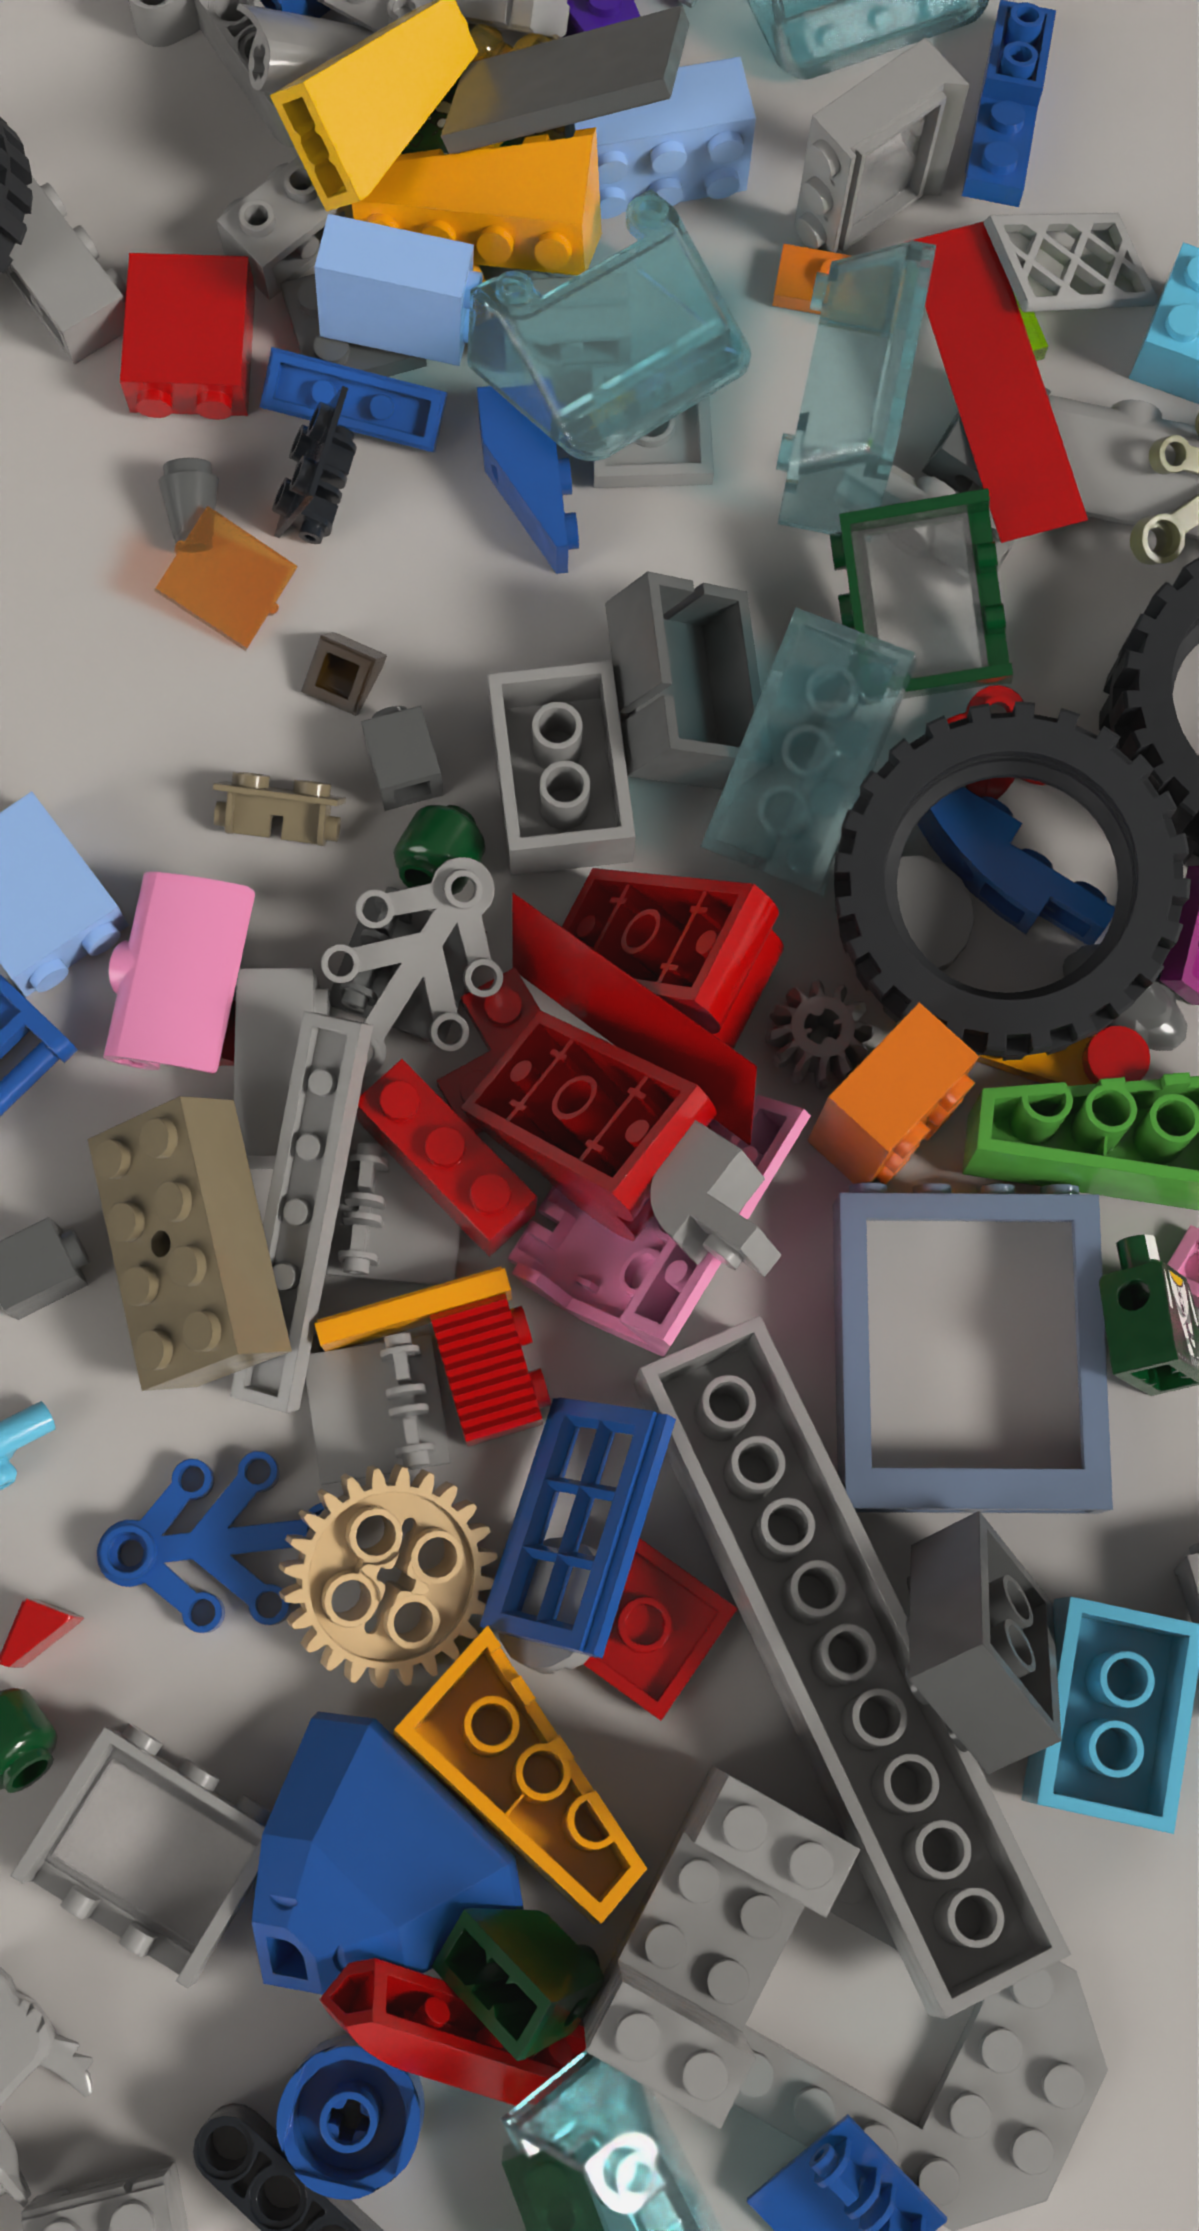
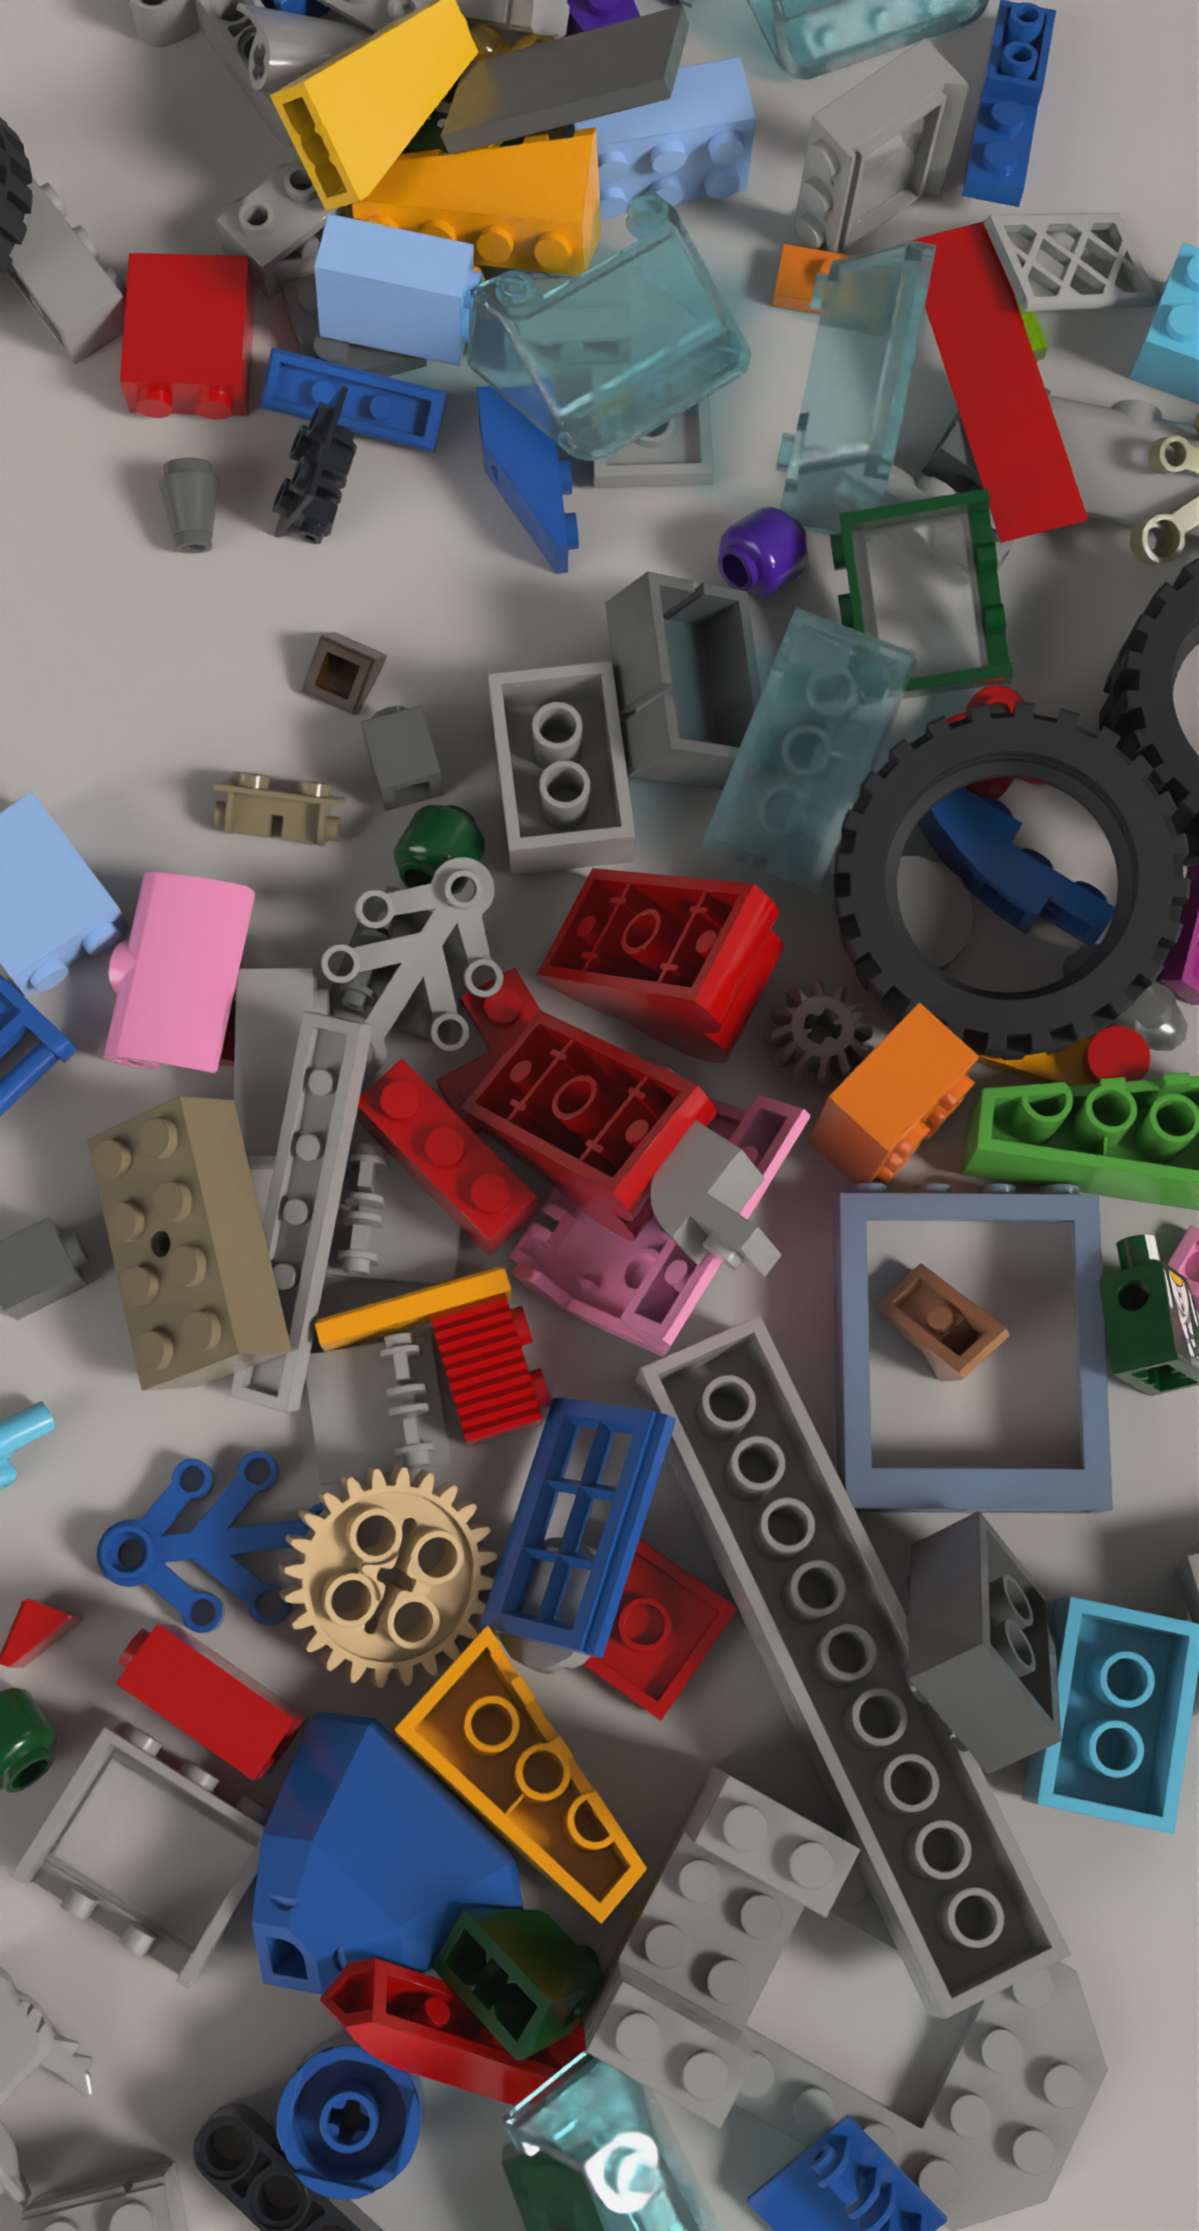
(209, 1699): none -> red brick
(226, 578): clear orange piece -> none
(631, 1014): red sticker -> none
(763, 552): none -> dark purple head
(941, 1323): none -> medium nougat slope

